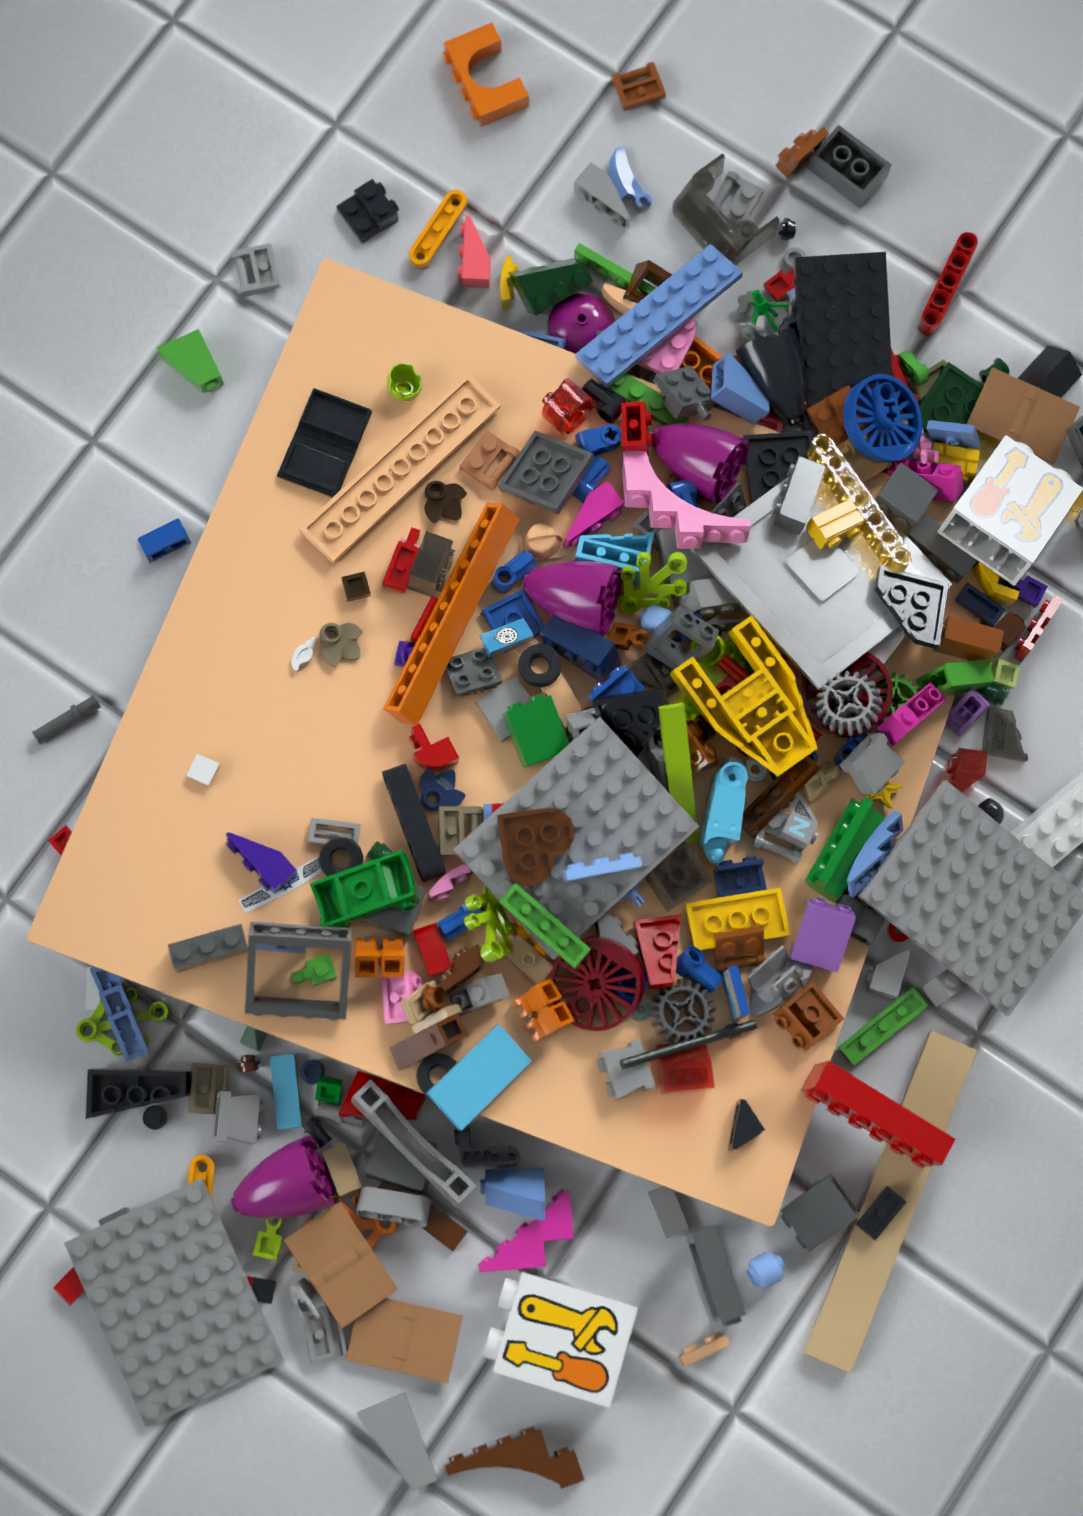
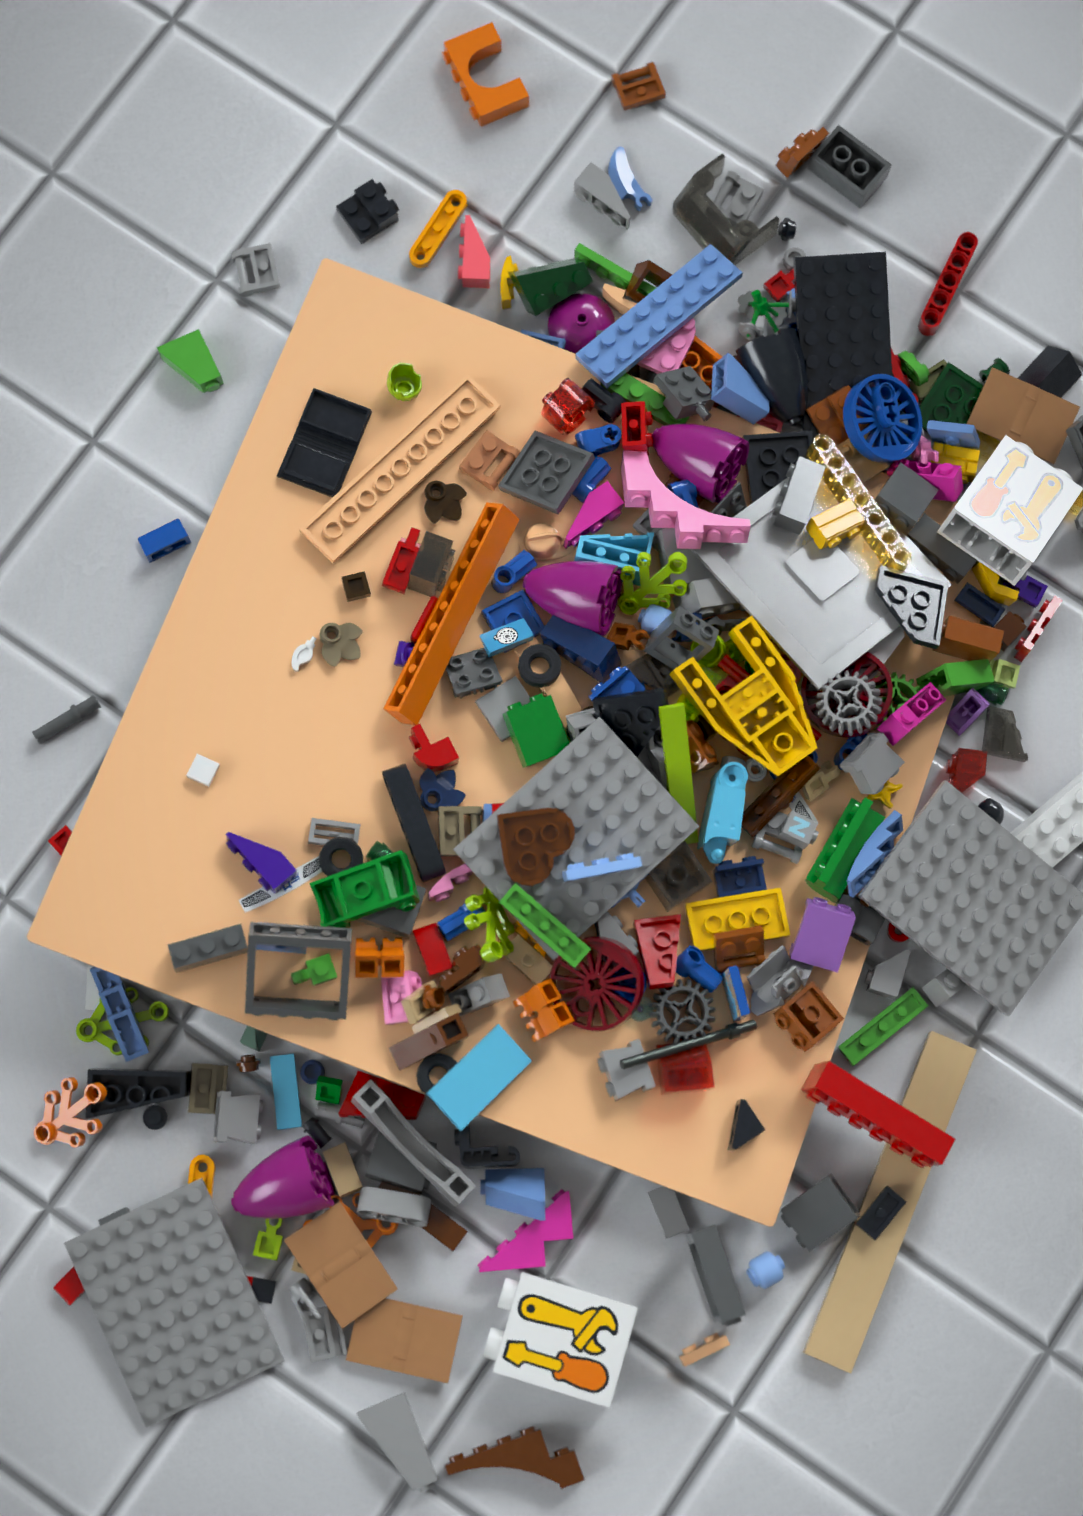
(67, 1114): none -> orange plant

